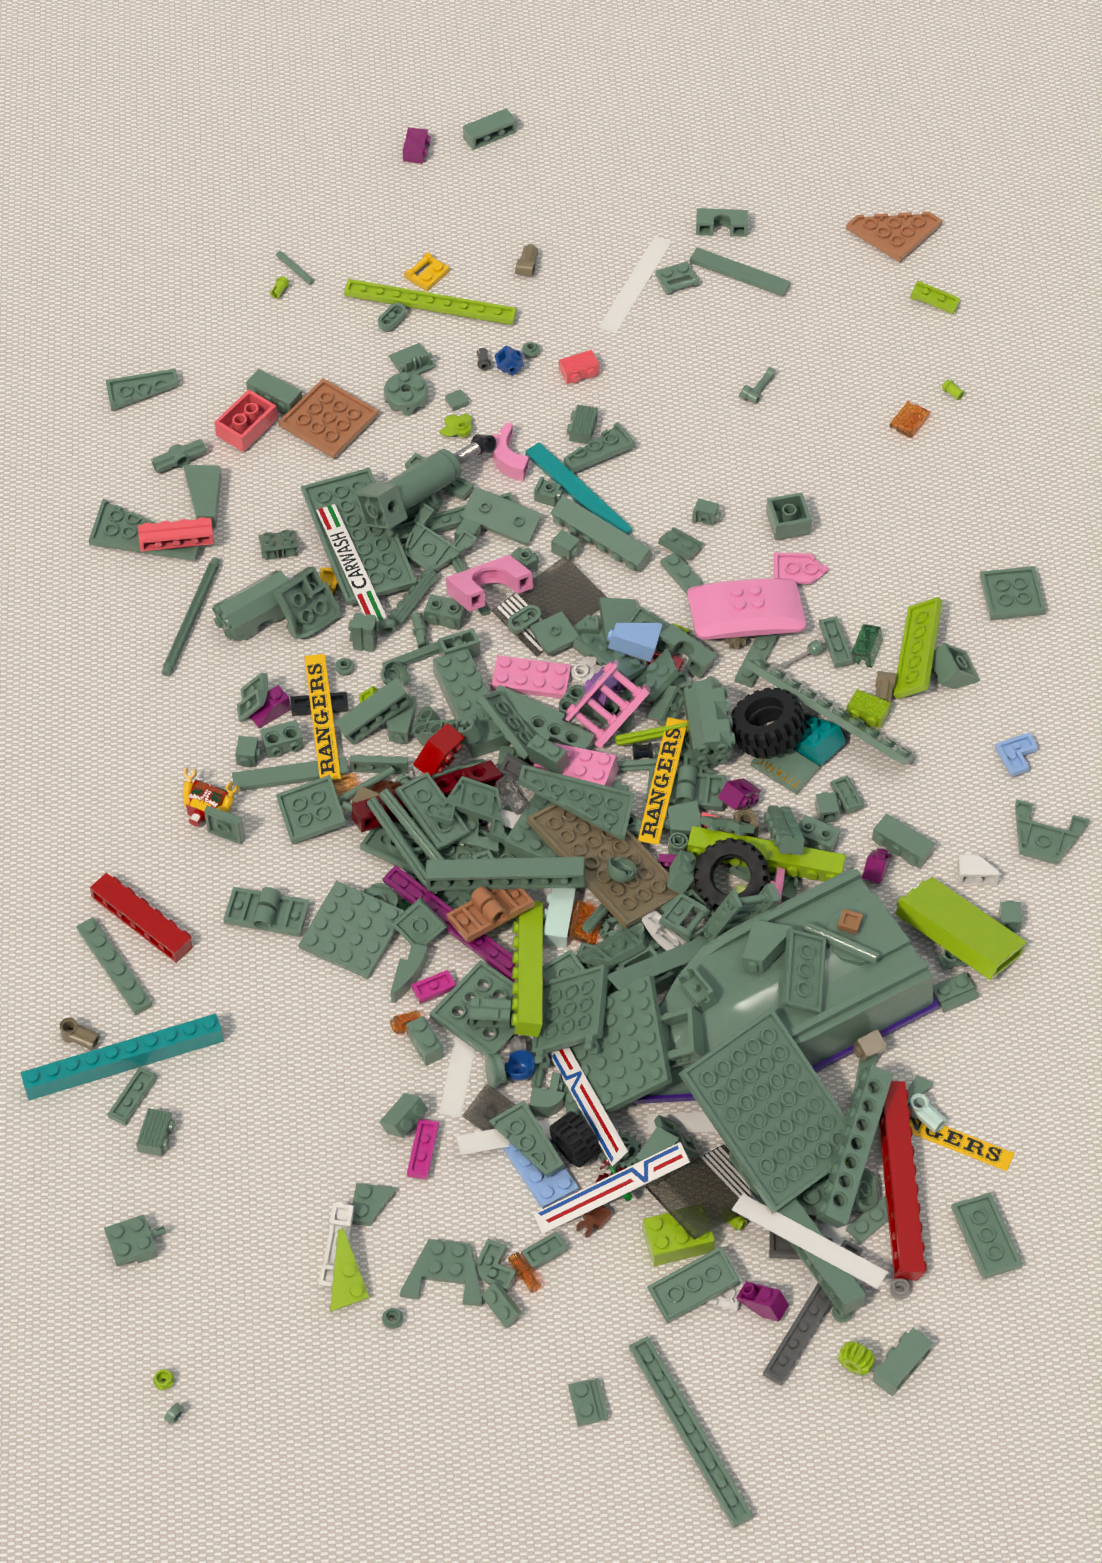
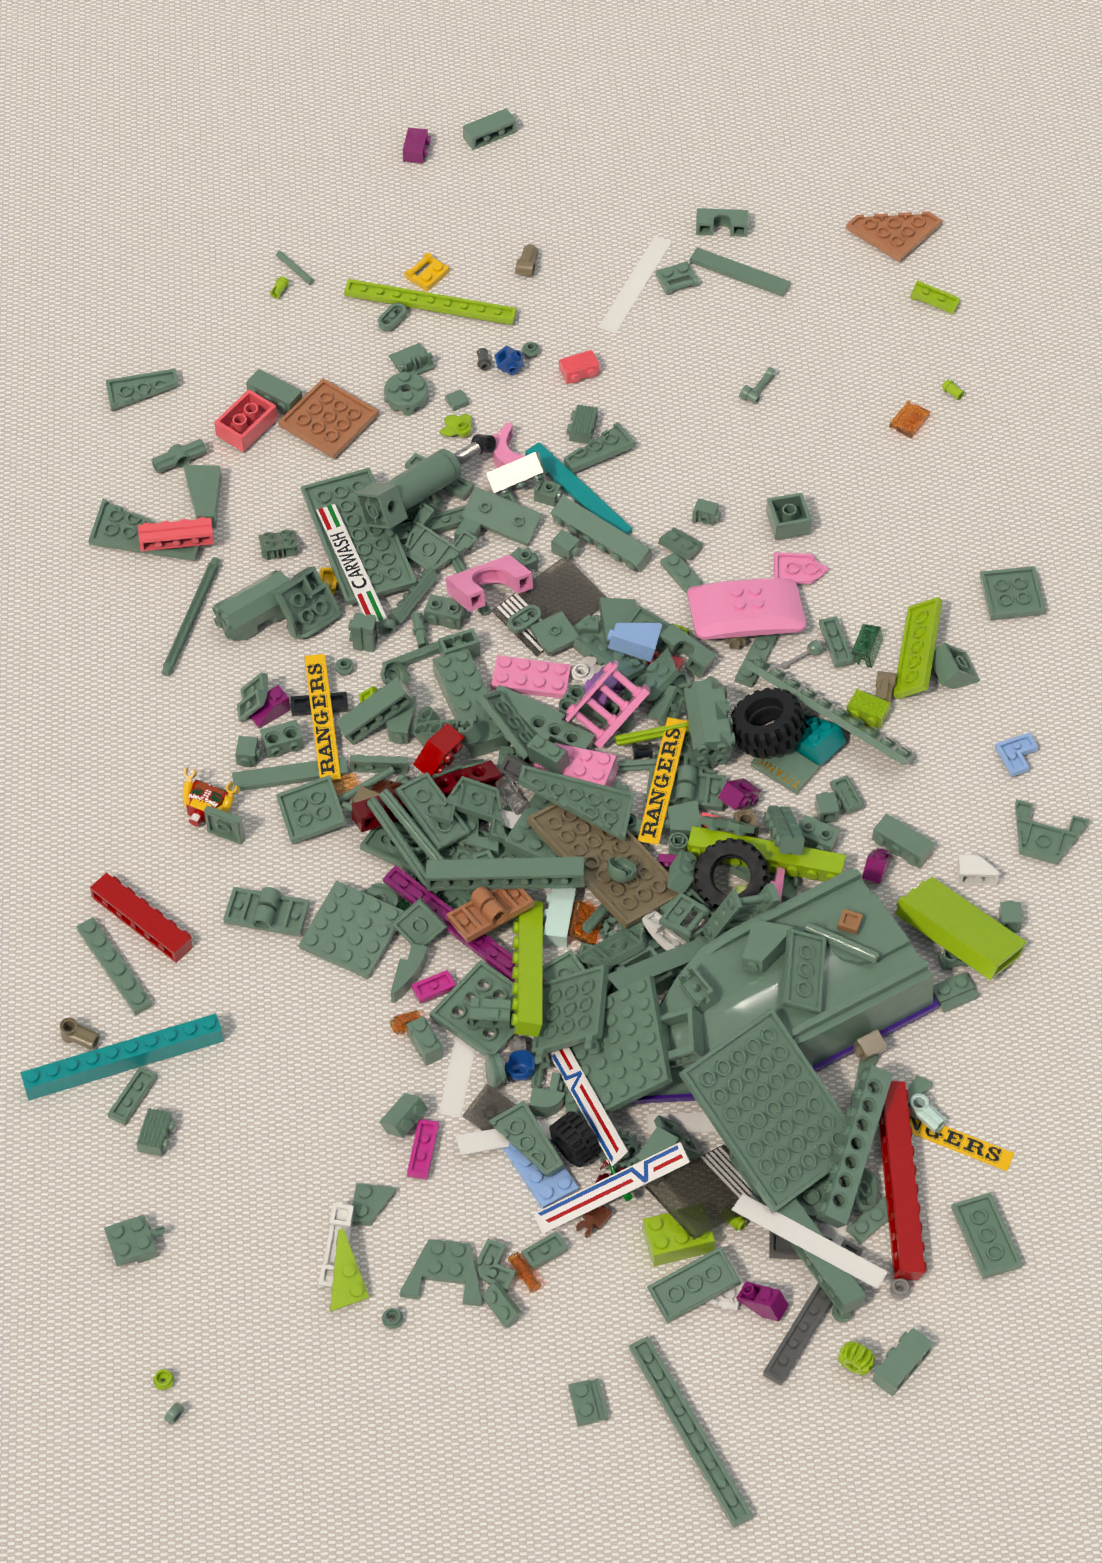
(516, 473): none -> brick

